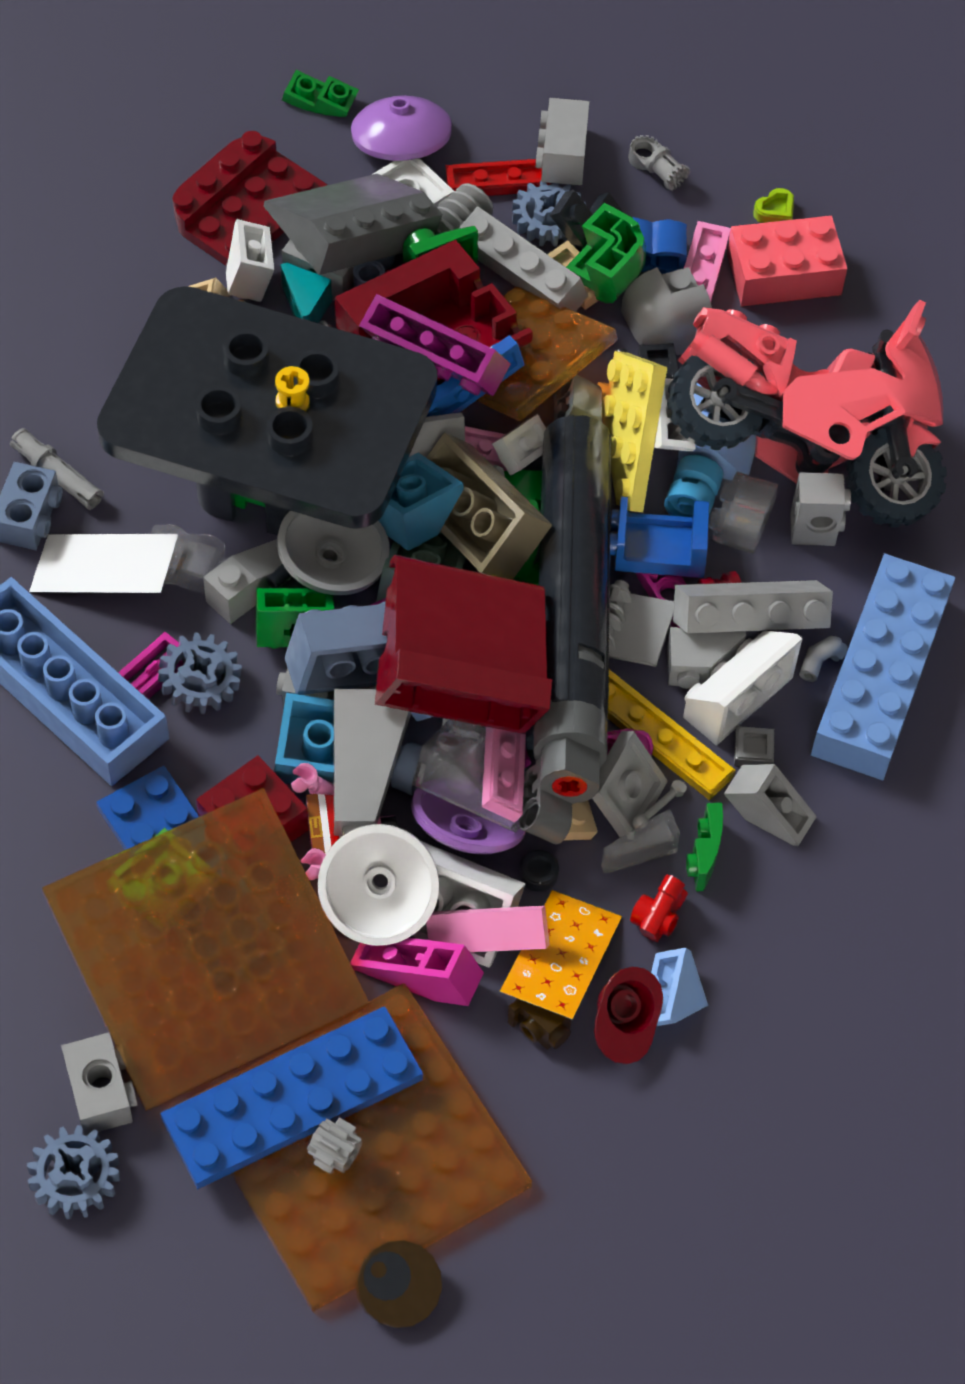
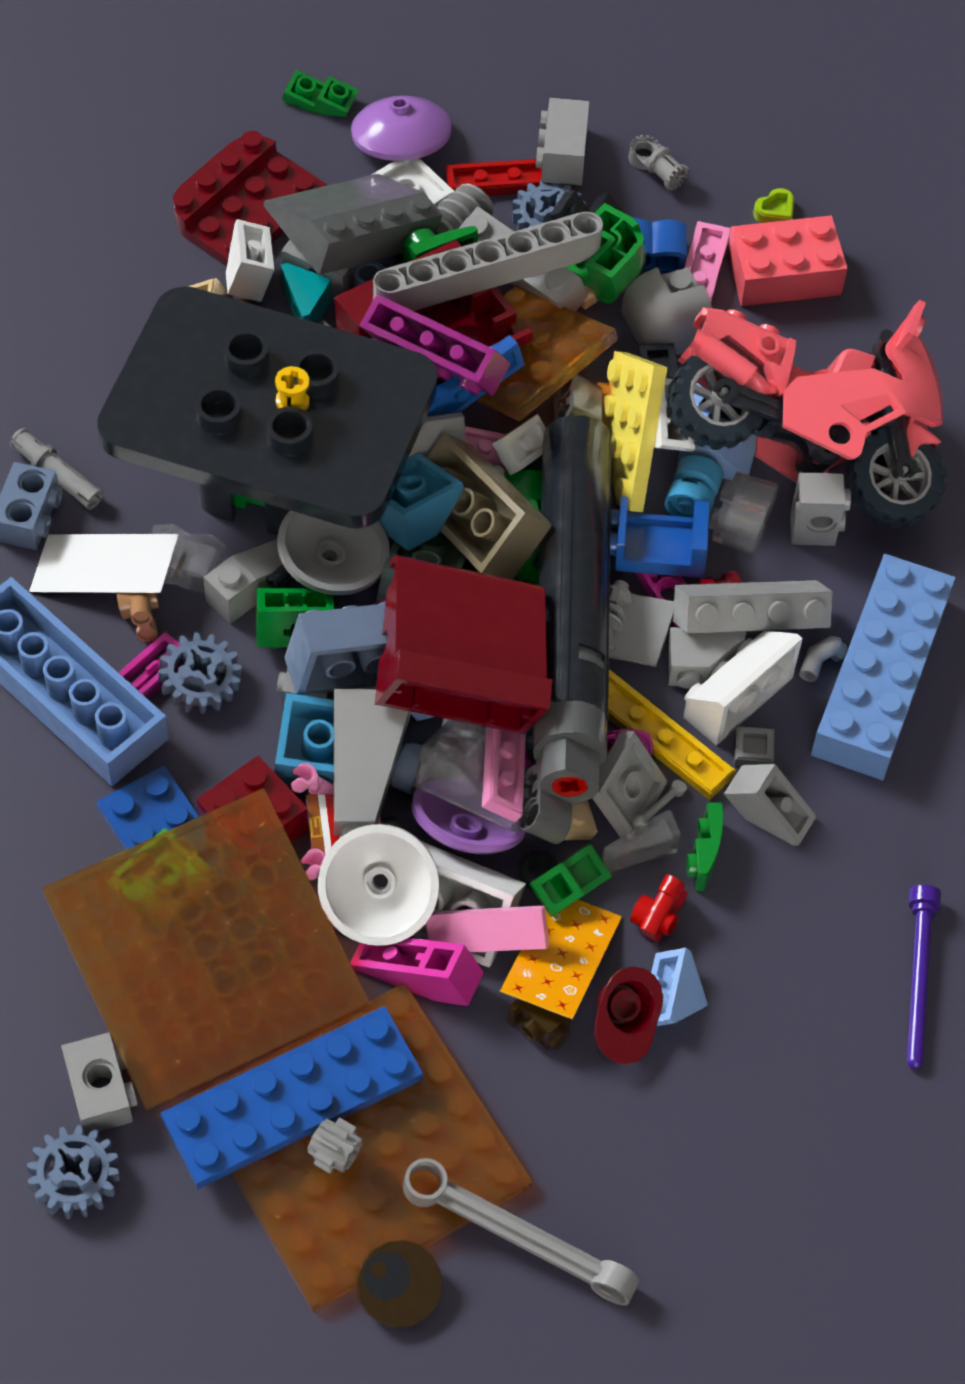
(140, 610): none -> medium nougat plate
(491, 262): none -> light grey beam
(570, 880): none -> green slope
(605, 1277): none -> light grey piece
(924, 902): none -> dark purple piece

